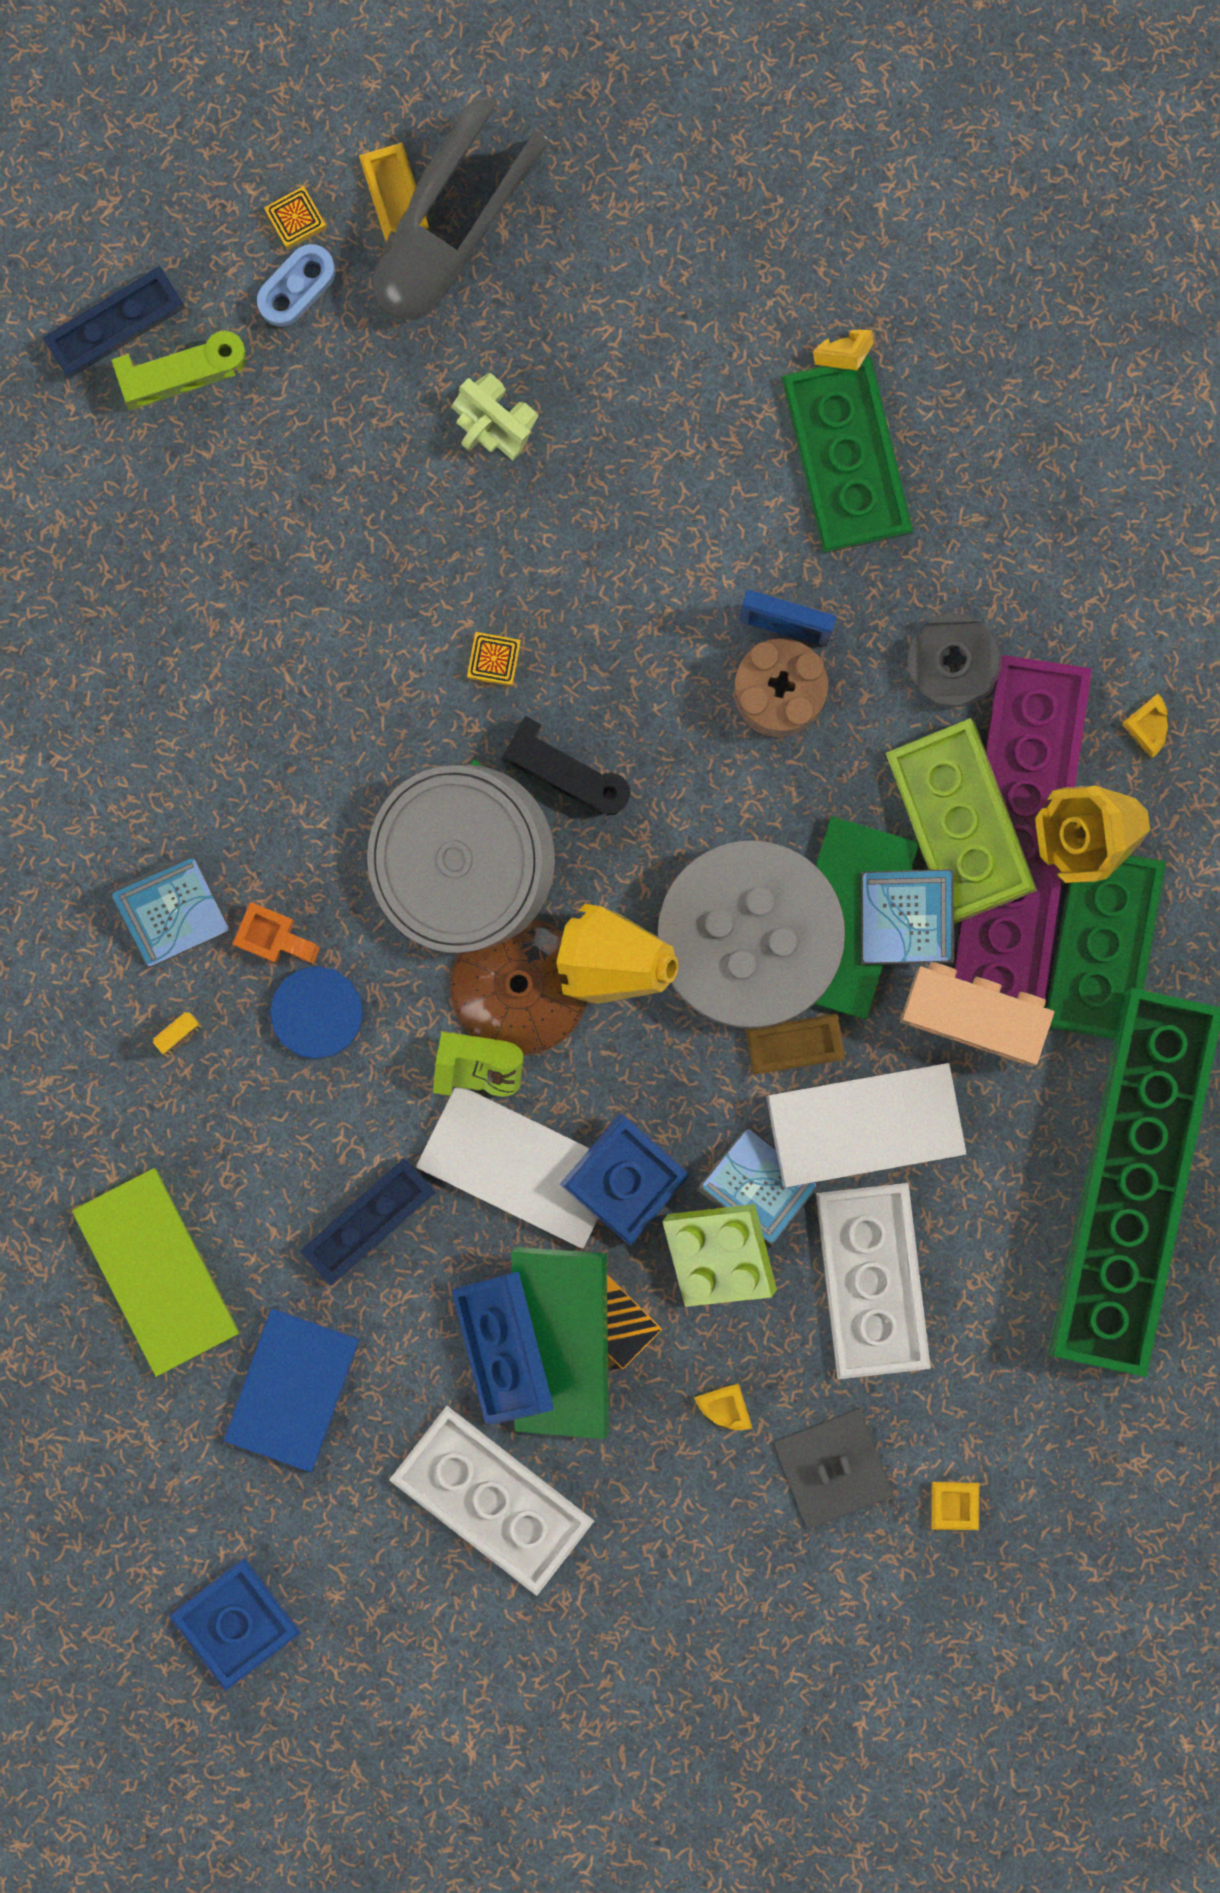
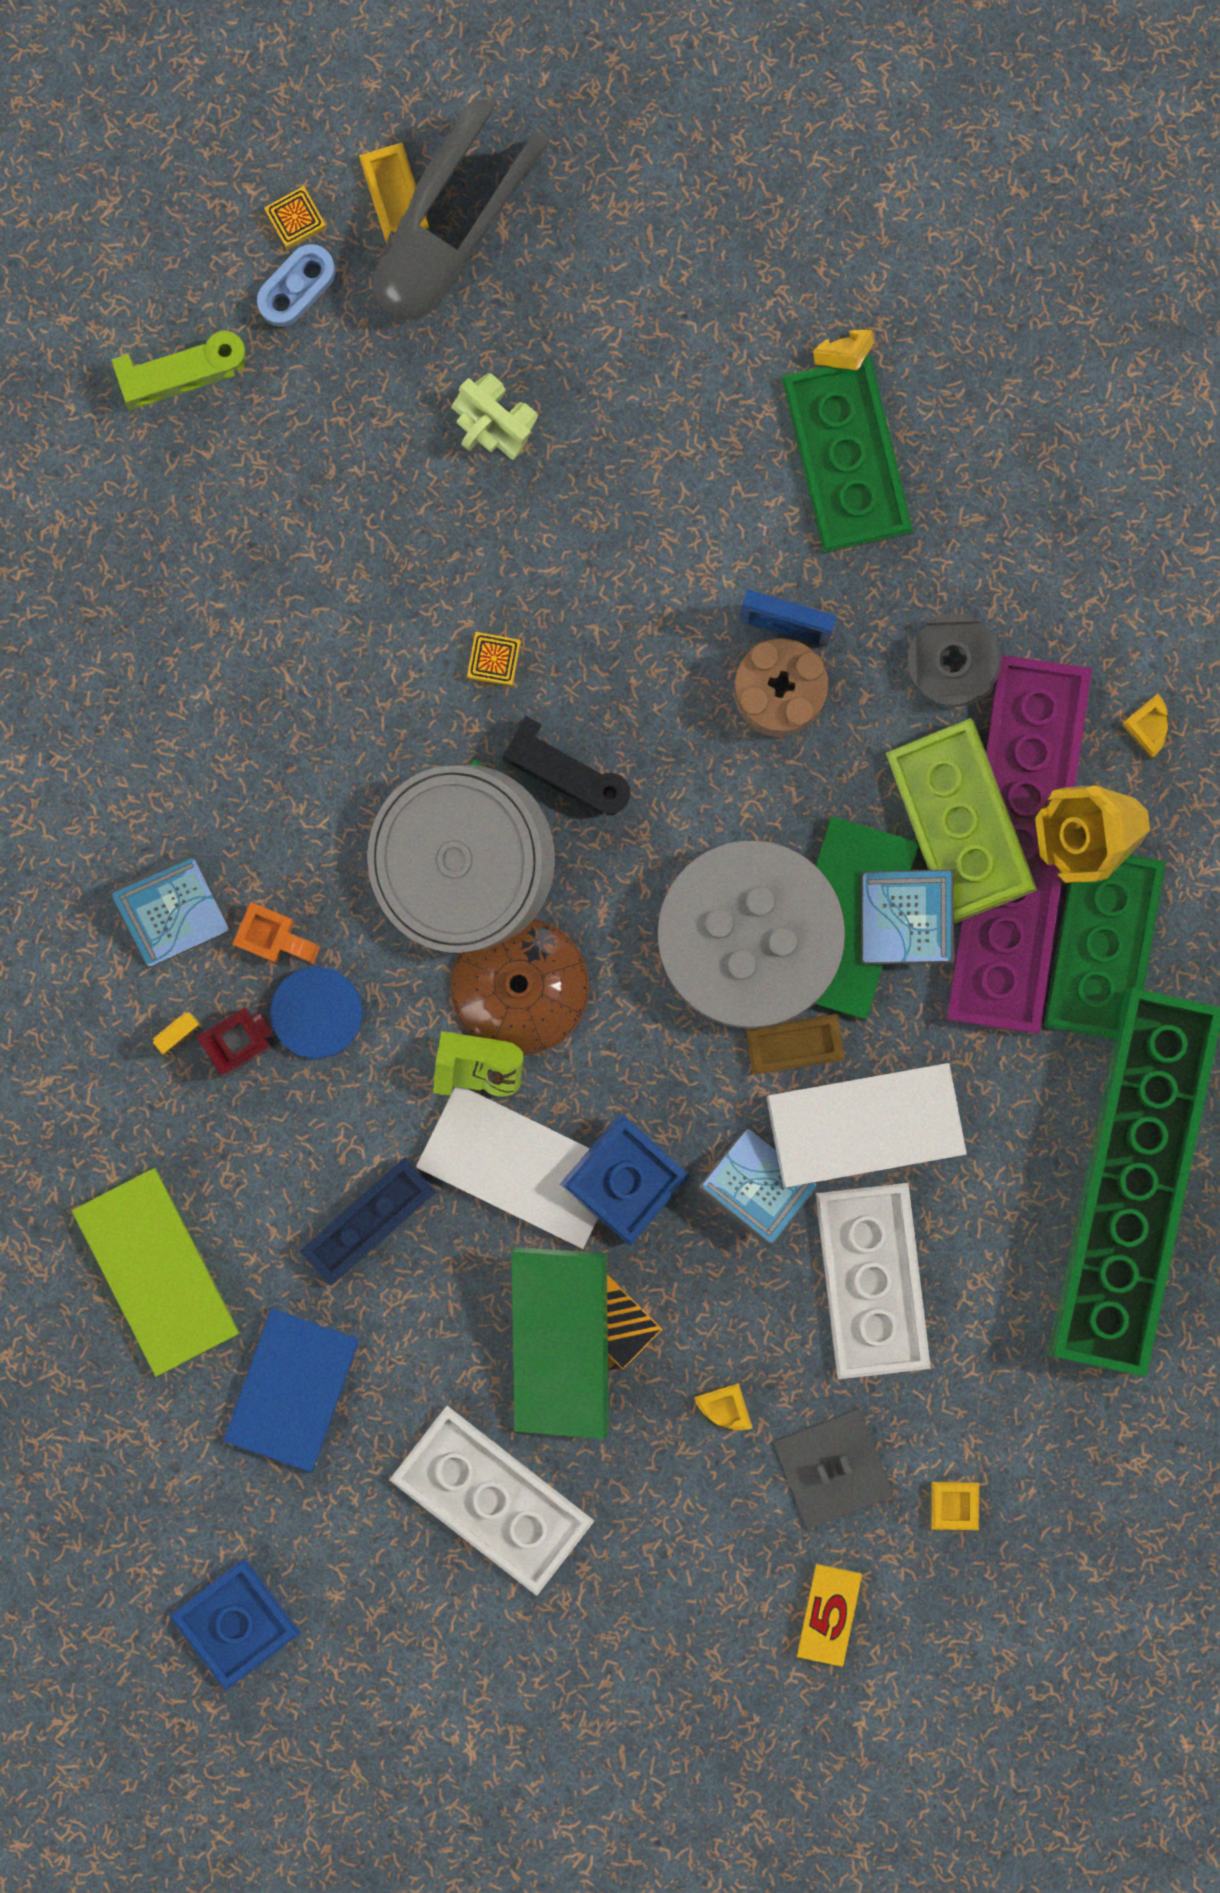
(114, 322): dark blue plate -> none
(236, 1041): none -> dark red window
(502, 1349): blue tile -> none
(612, 958): yellow cone -> none
(719, 1255): lime plate -> none
(829, 1615): none -> yellow tile
(977, 1014): light nougat brick -> none

